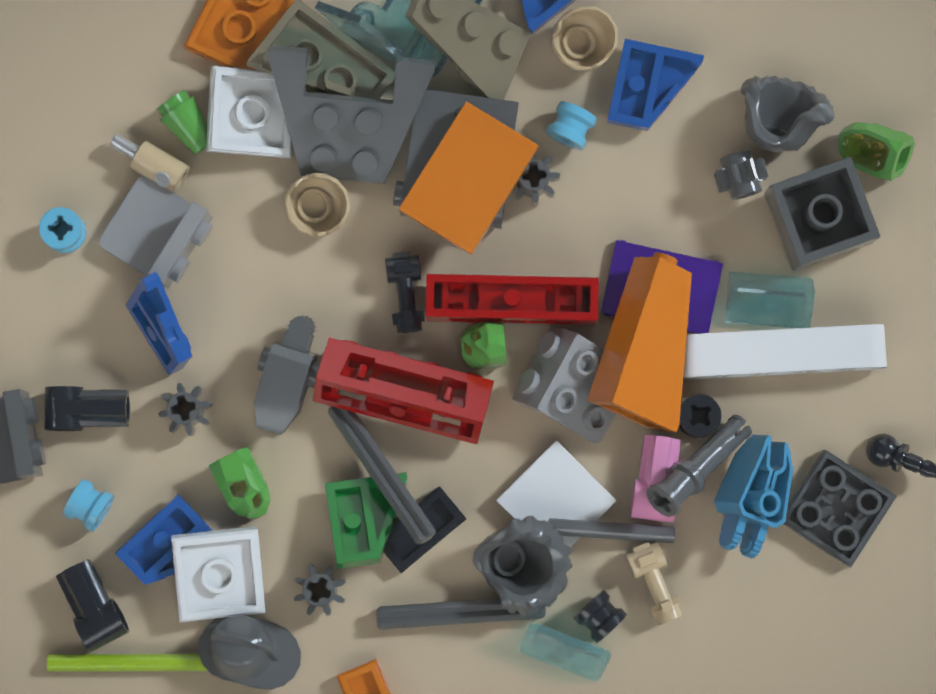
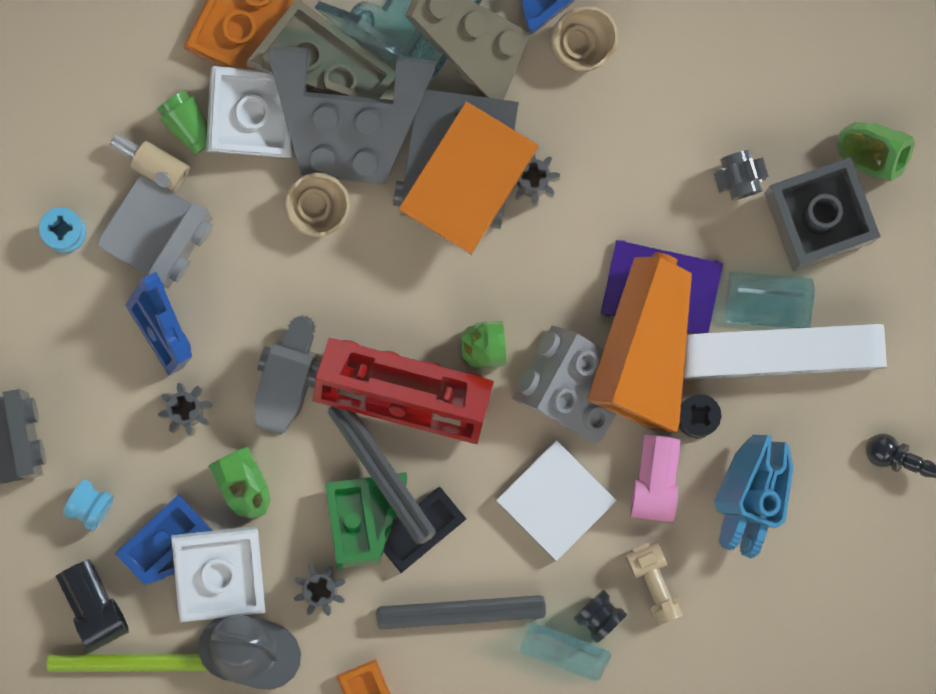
(74, 408): black piece -> none
(404, 270): black bar -> none
(512, 299): red brick -> none
(525, 564): dark grey hair -> none
(571, 125): medium azure wheel -> none
(614, 530): dark grey bar -> none
(648, 82): blue wing -> none
(689, 475): dark grey pin -> none
(783, 112): dark grey hair -> none
(837, 508): dark grey tile -> none

